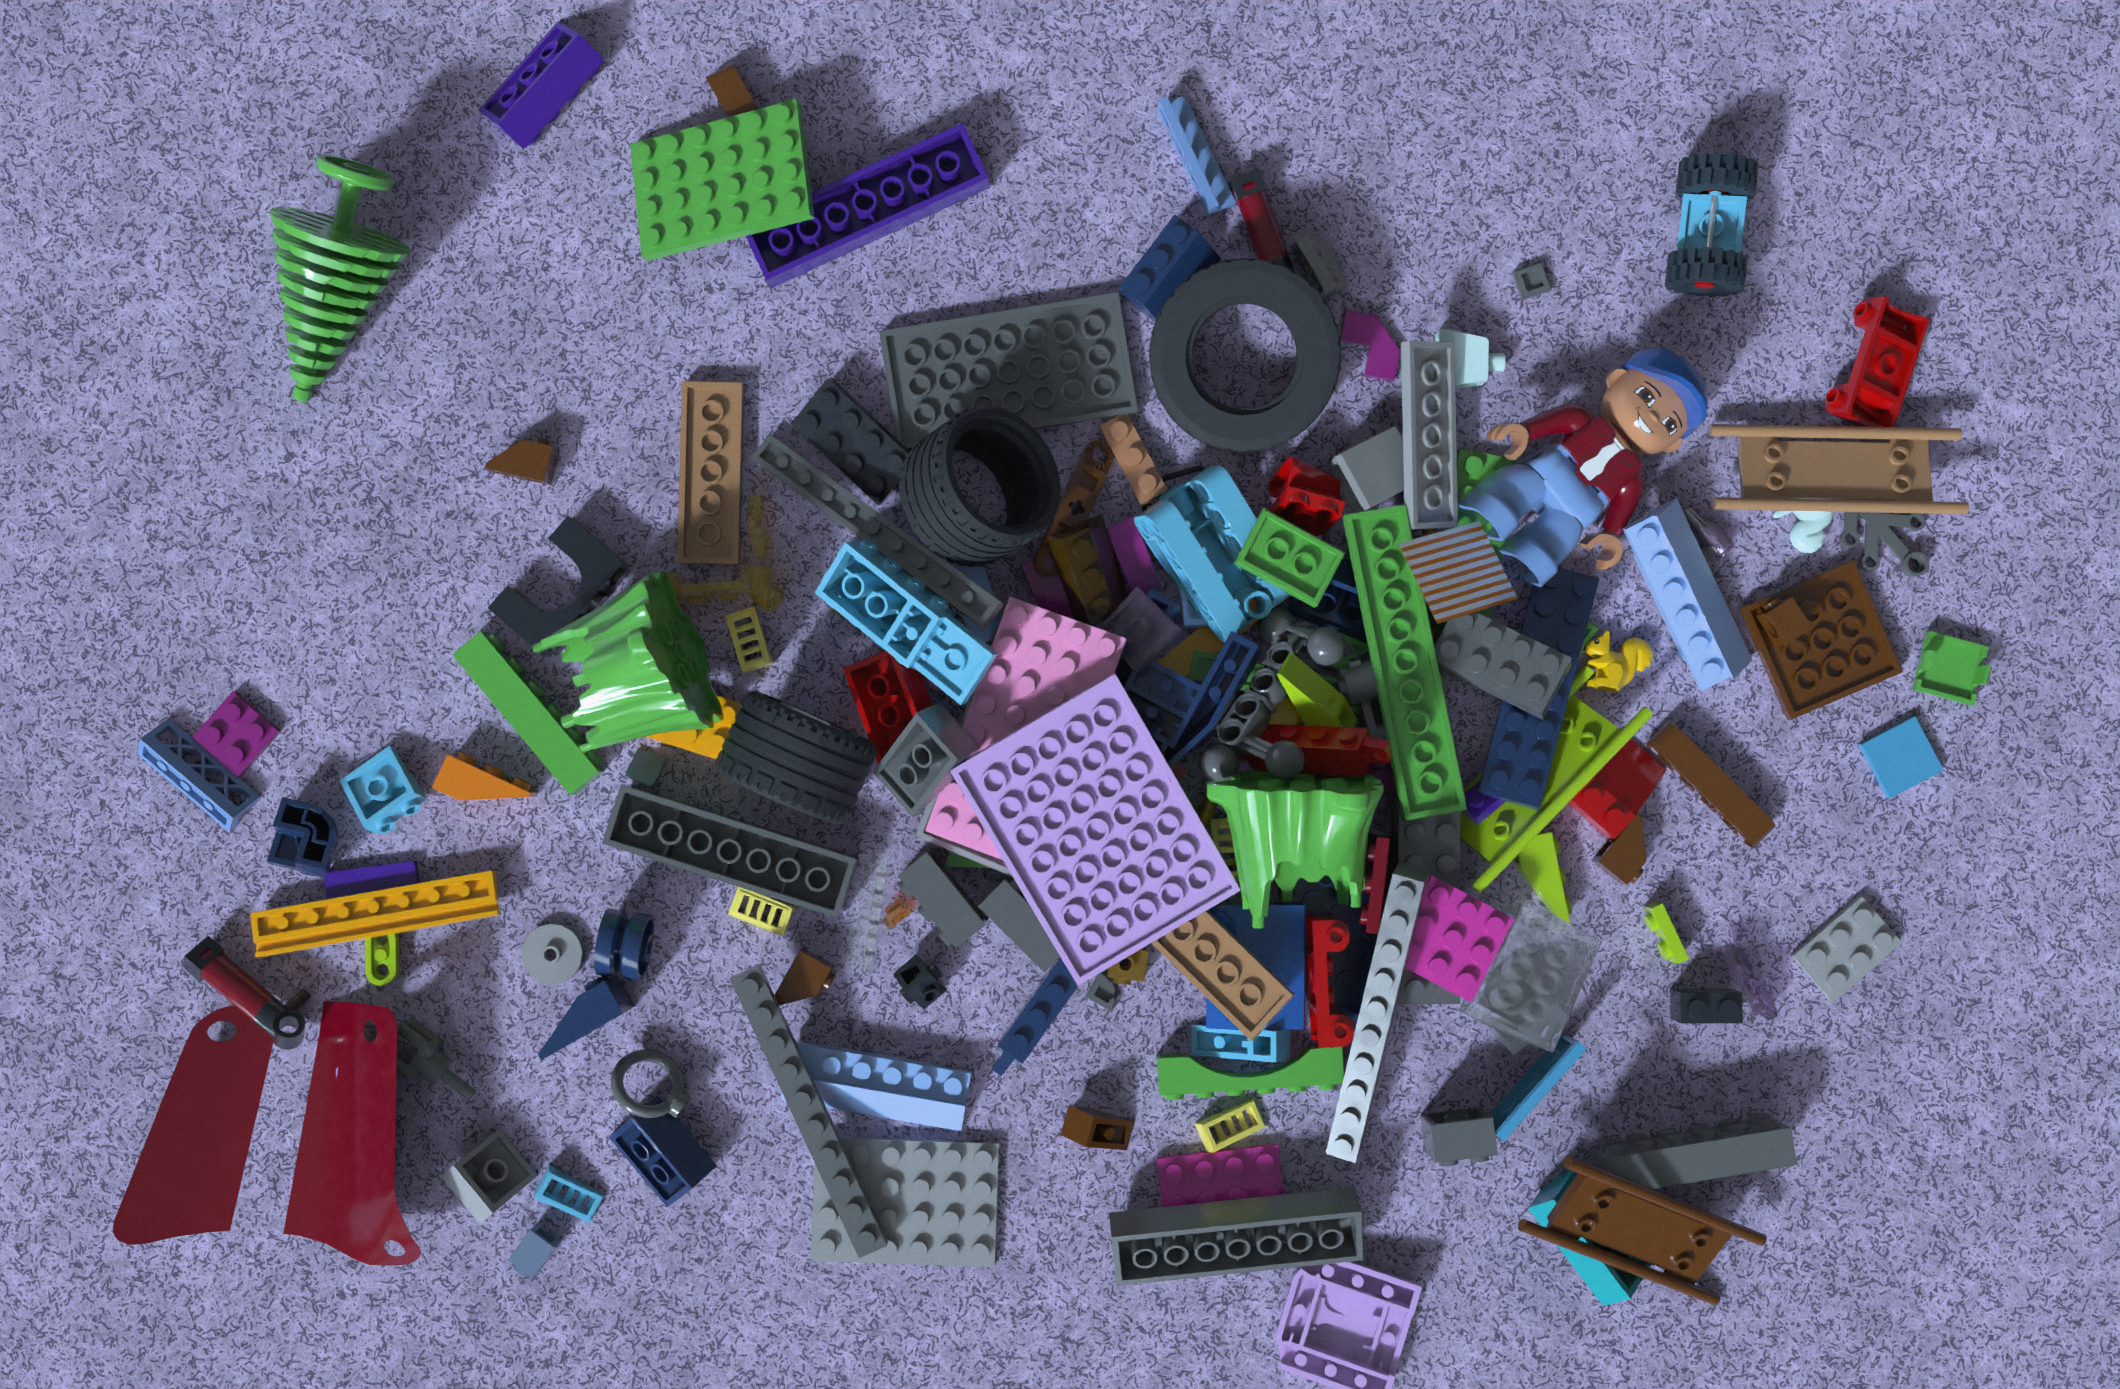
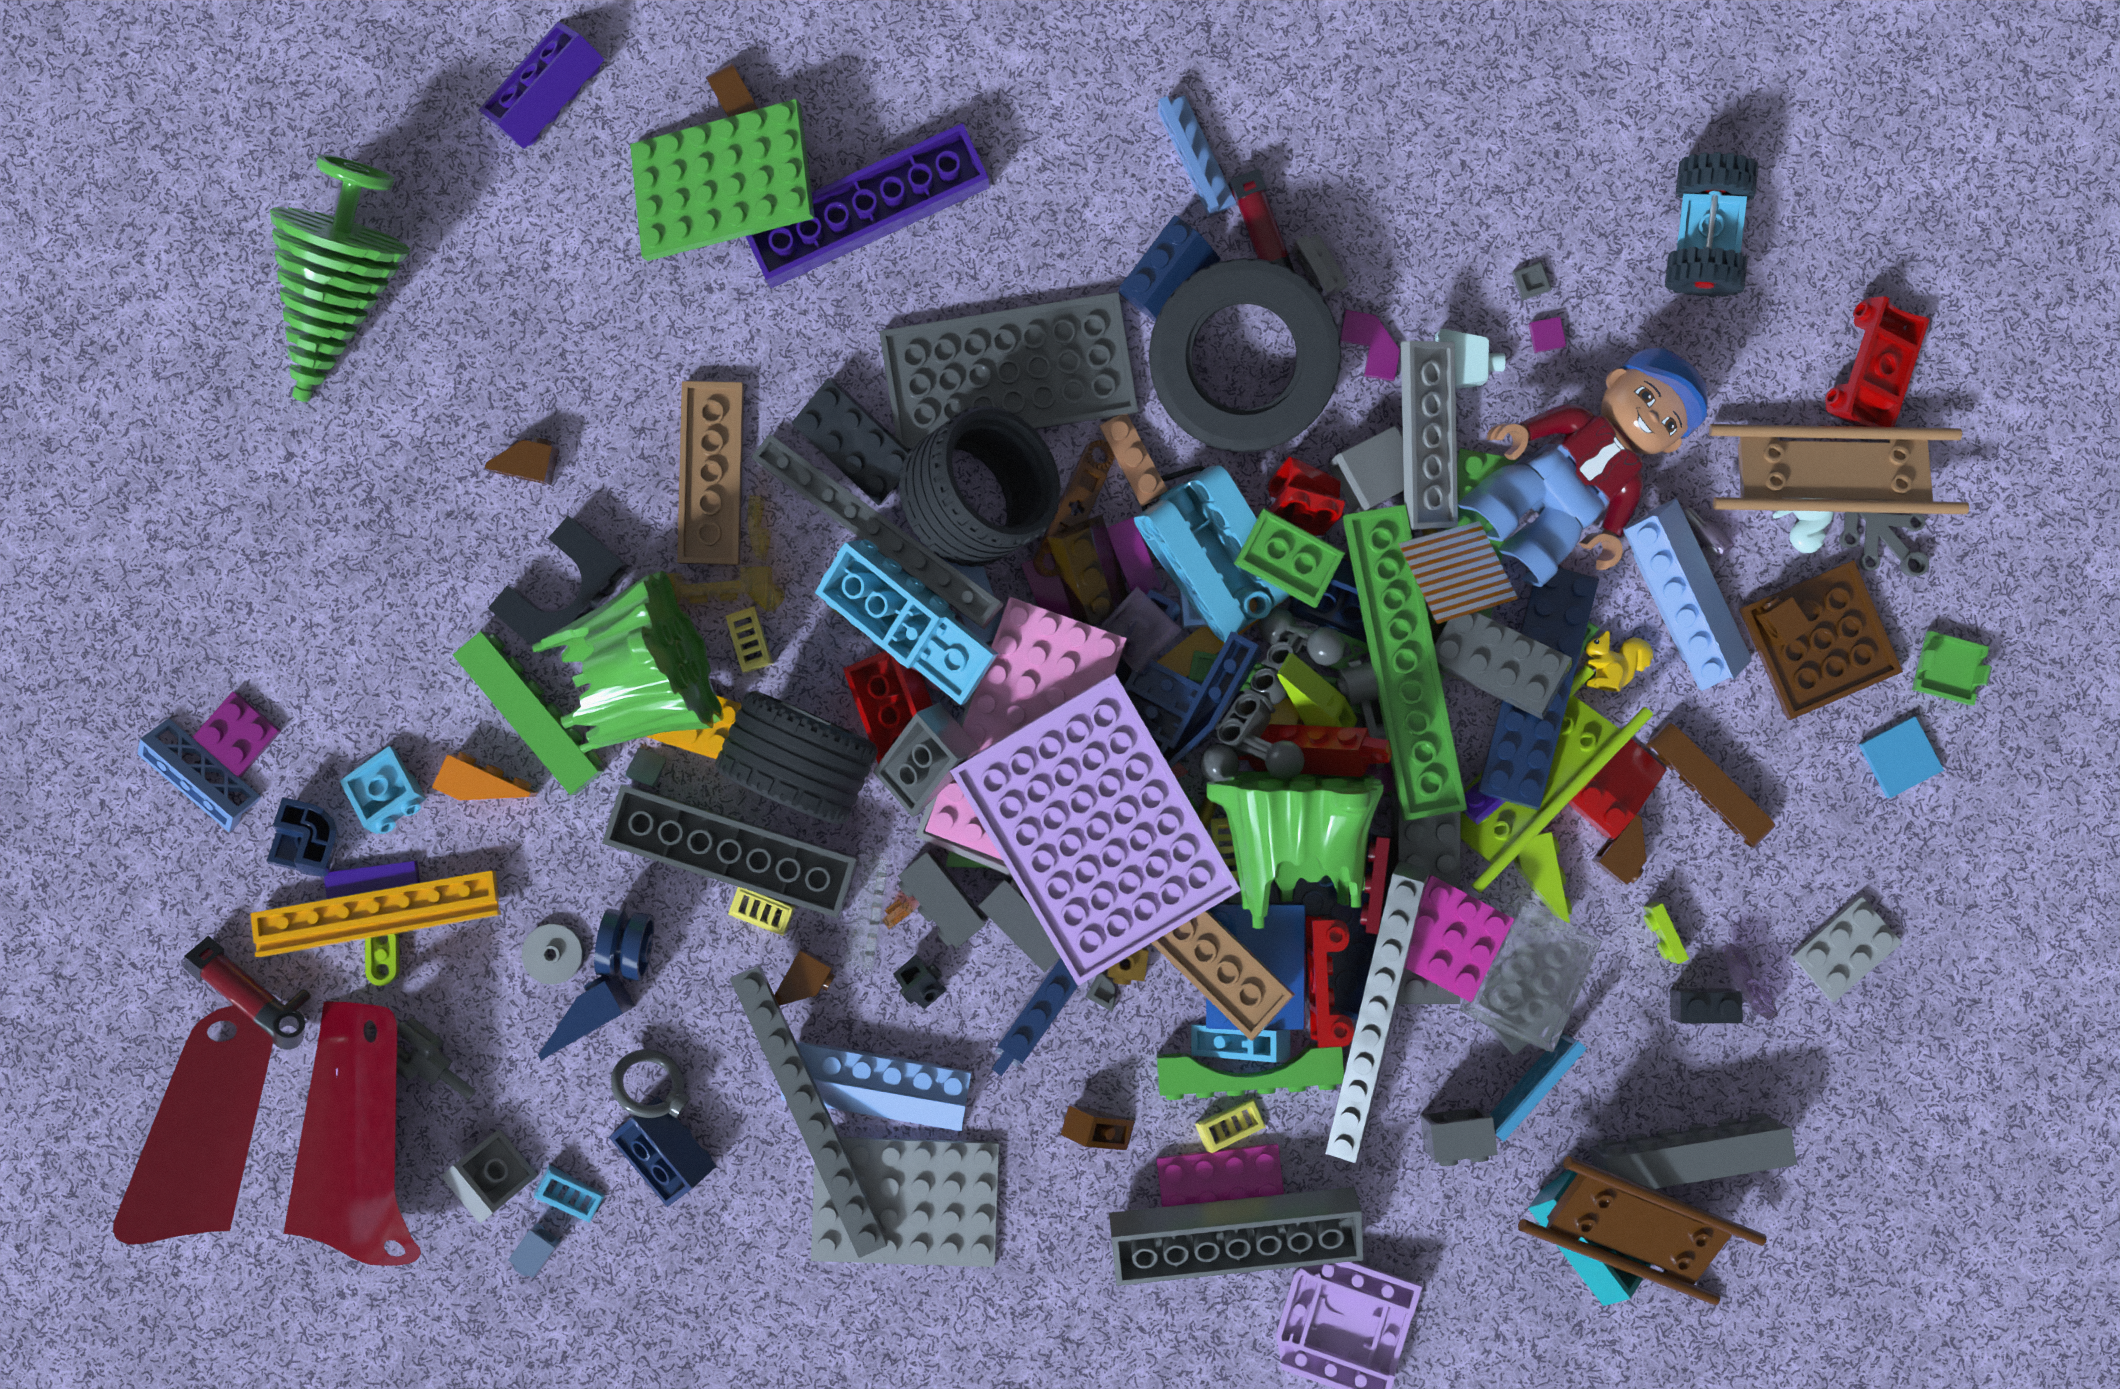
(1547, 335): none -> magenta tile

